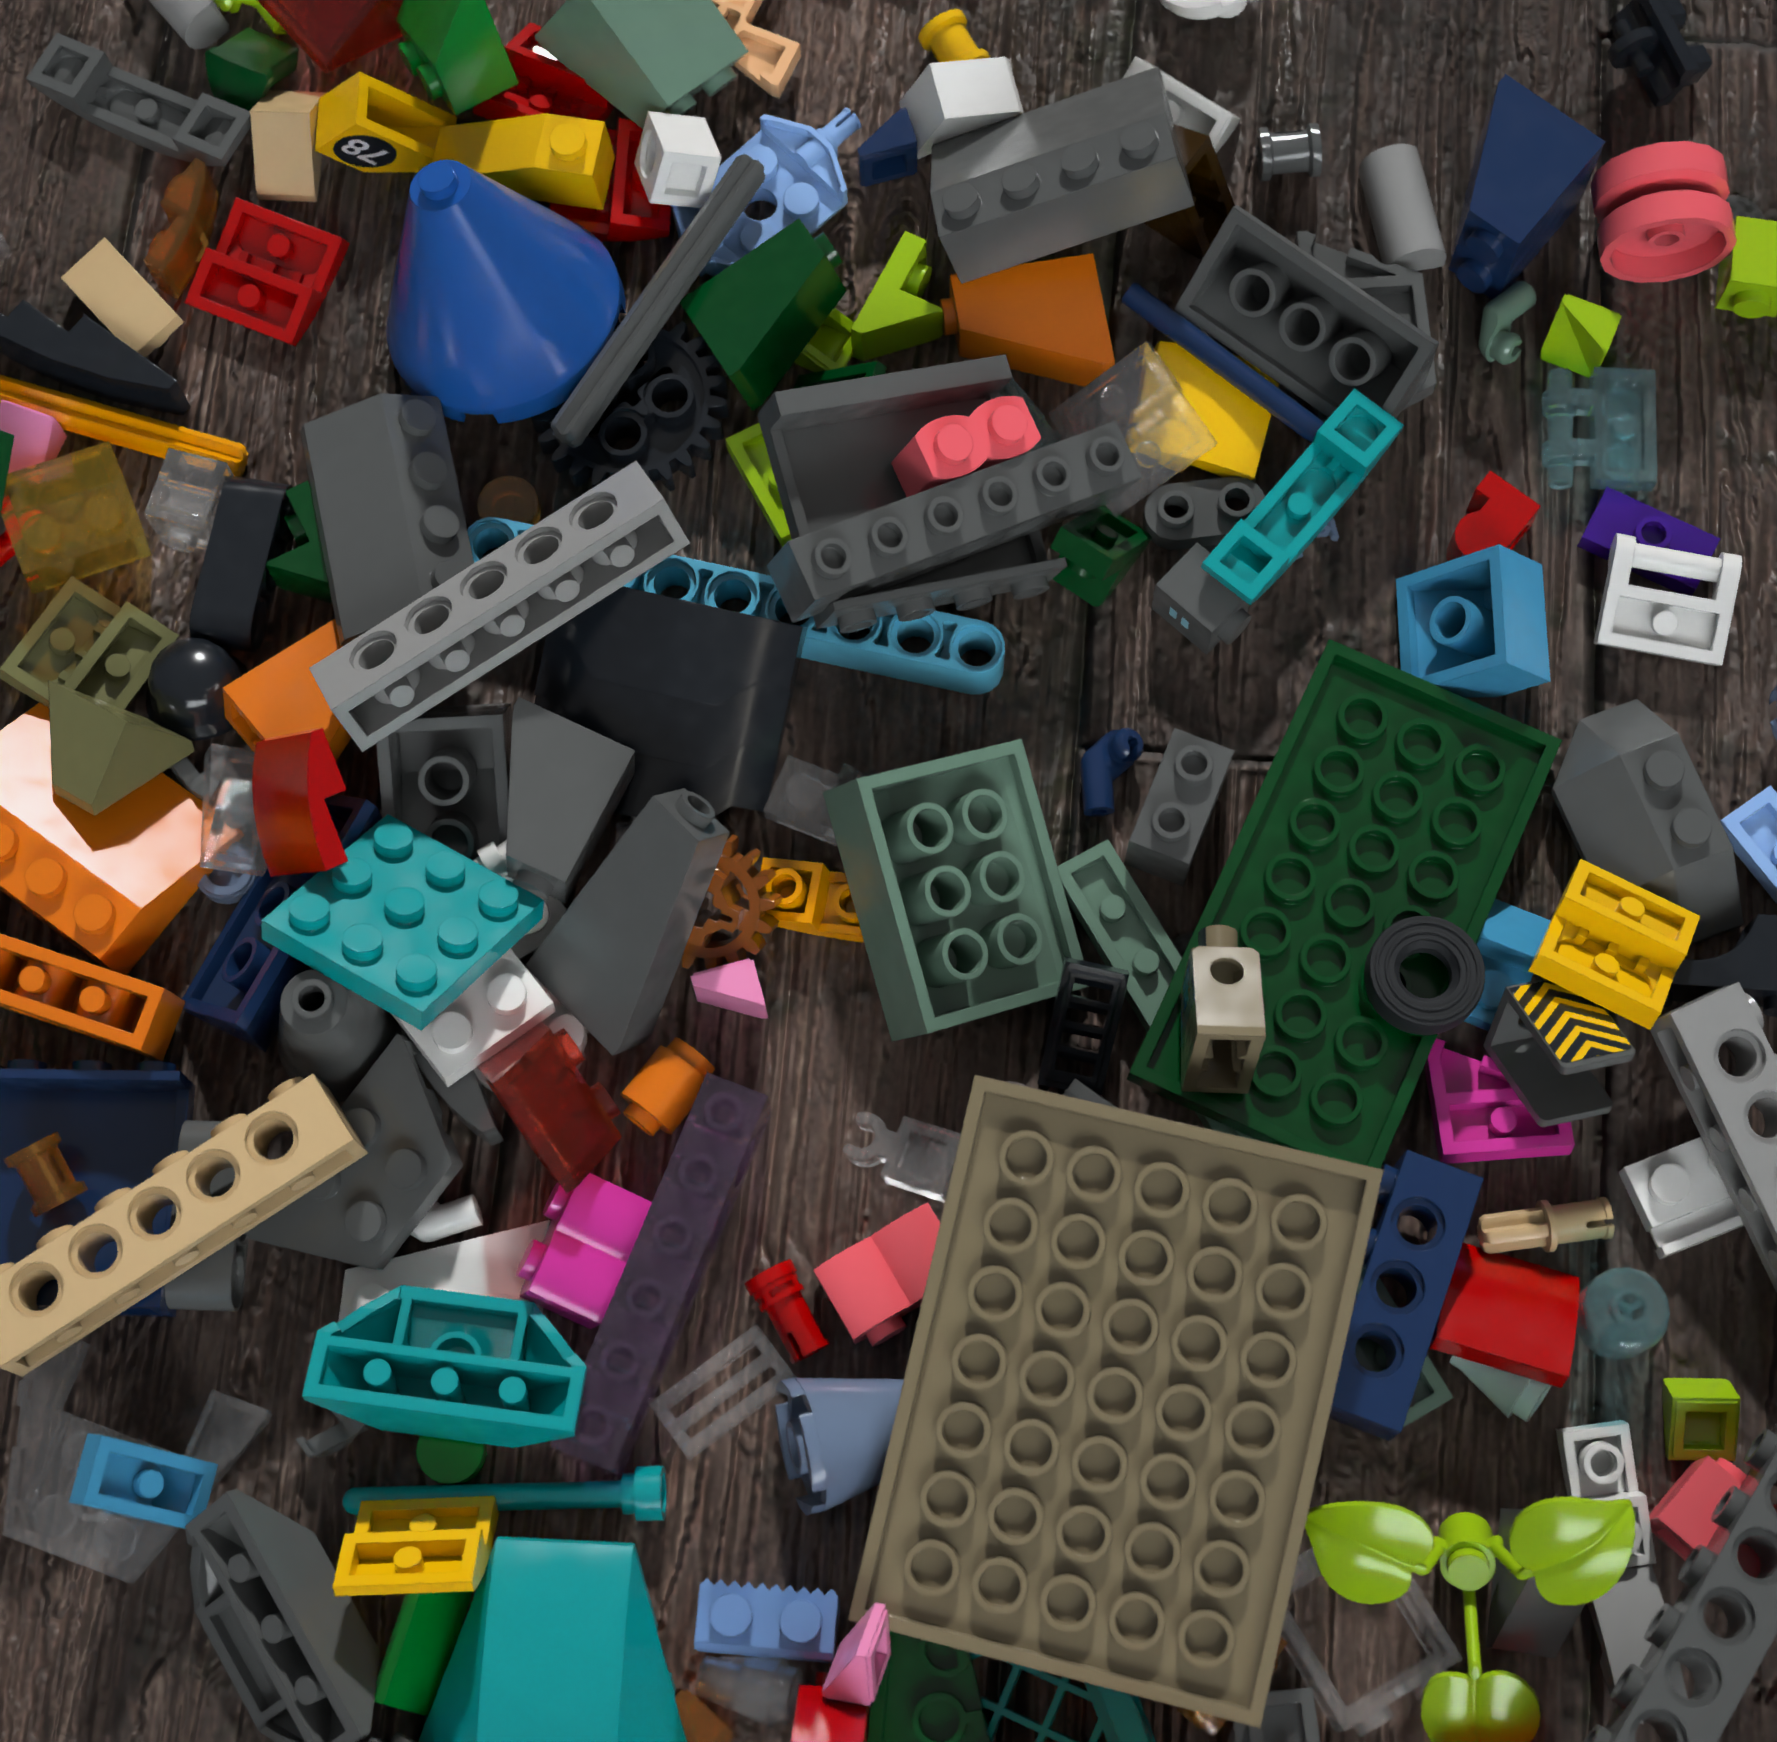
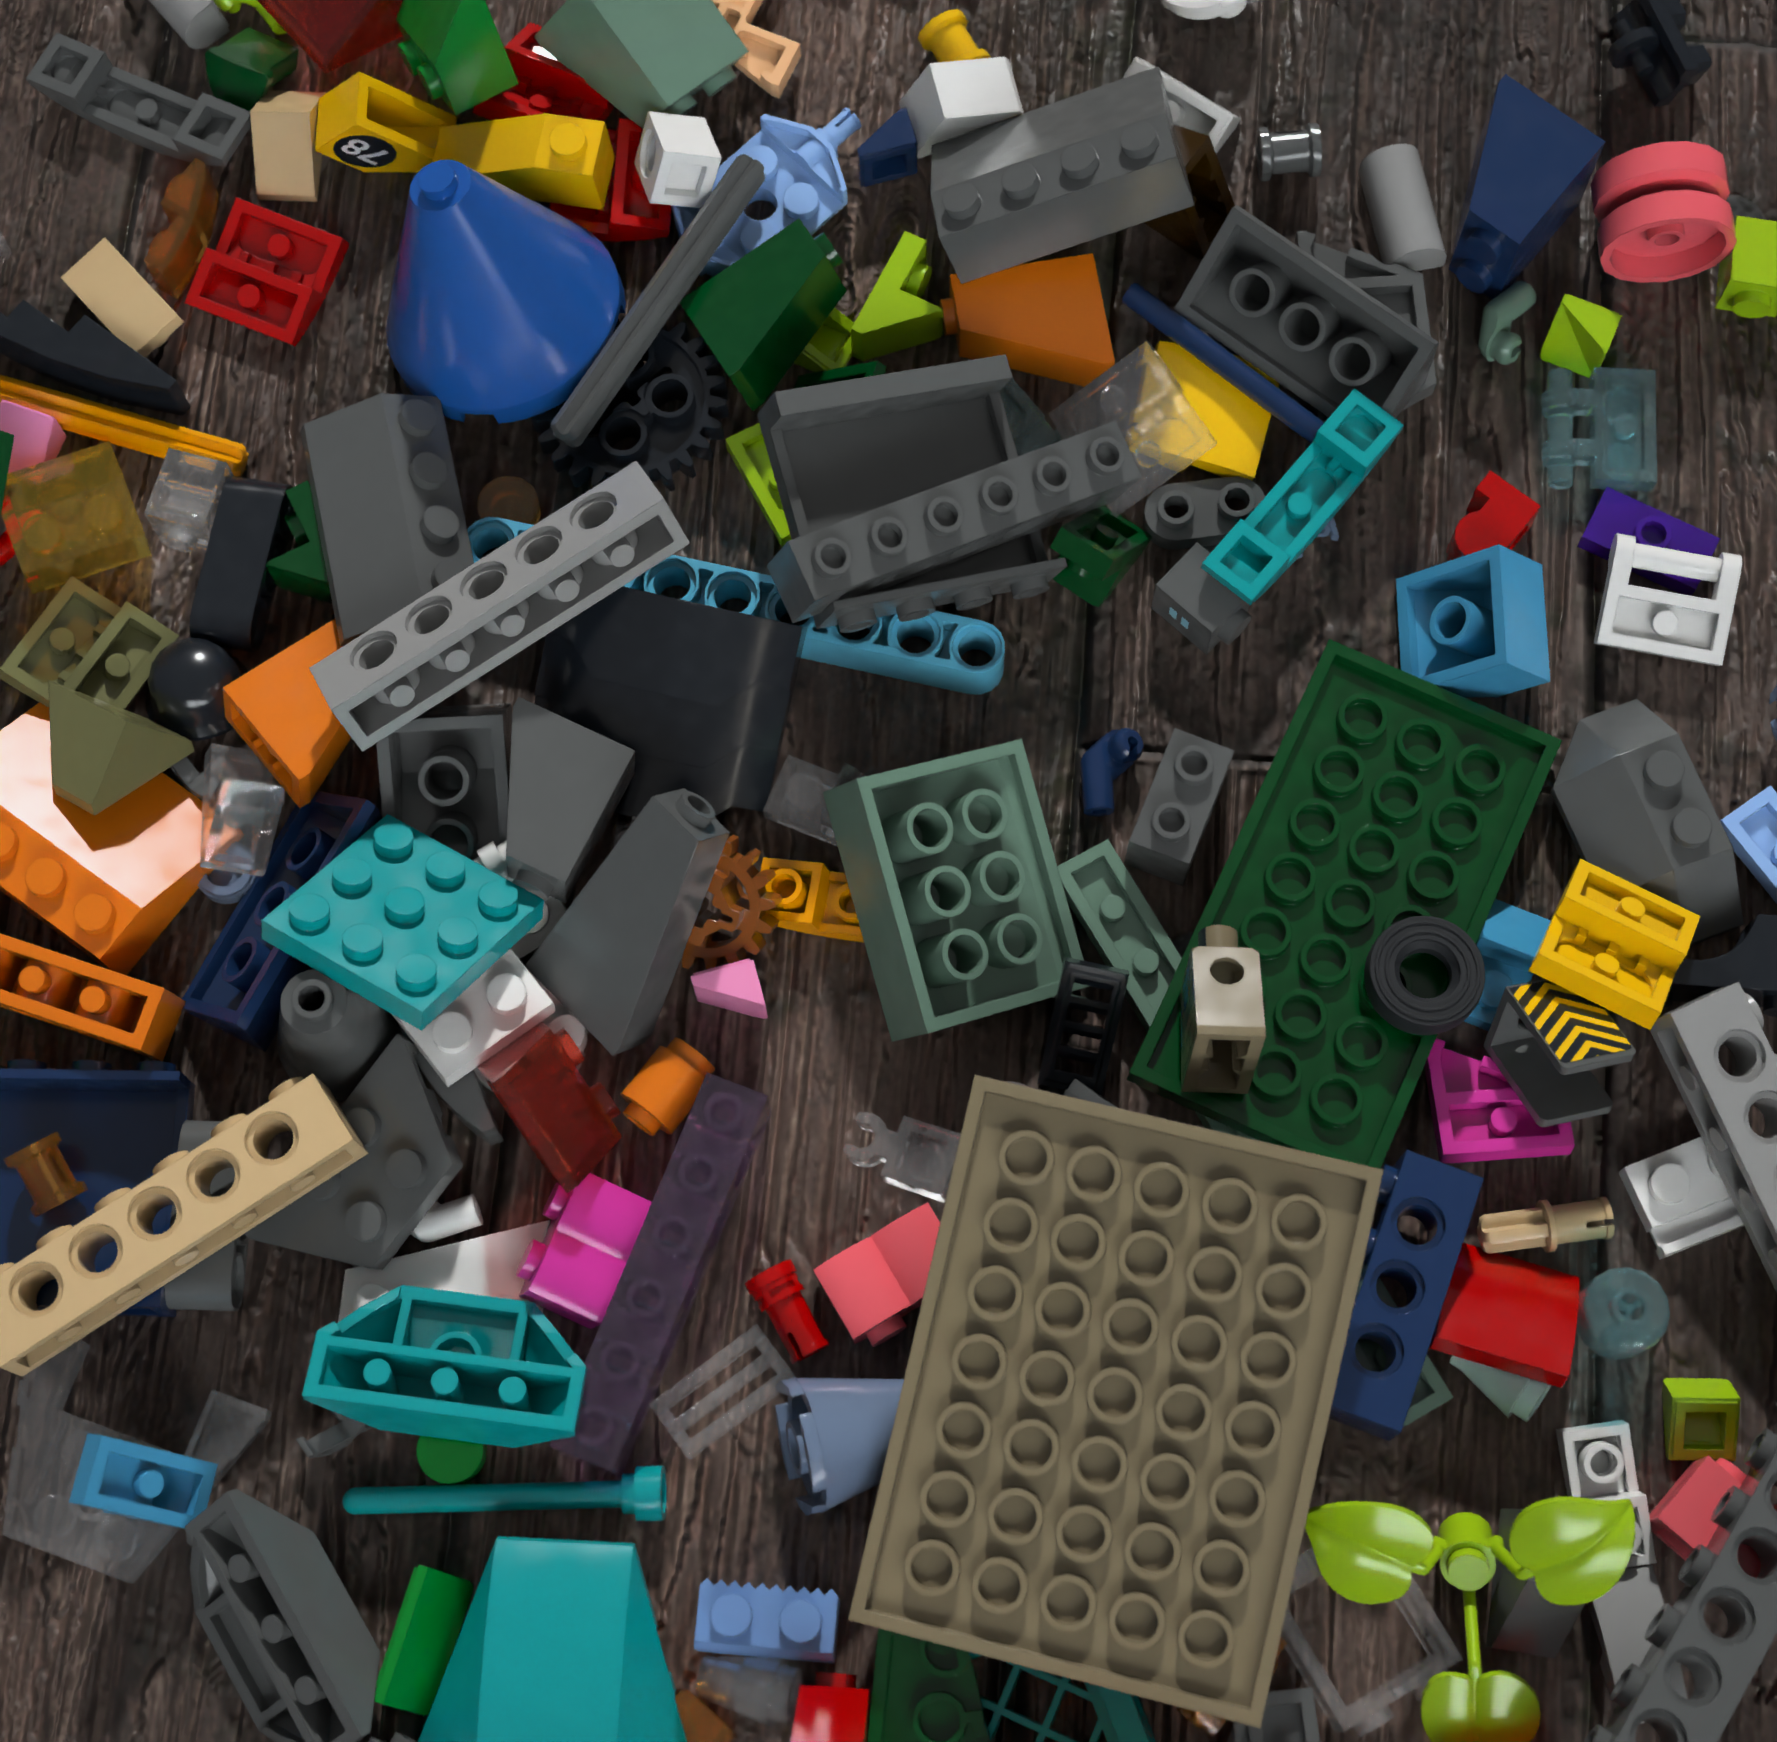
(289, 806): red slope -> none
(417, 1546): yellow slope -> none
(861, 1659): bright pink slope -> none
(965, 444): coral brick -> none

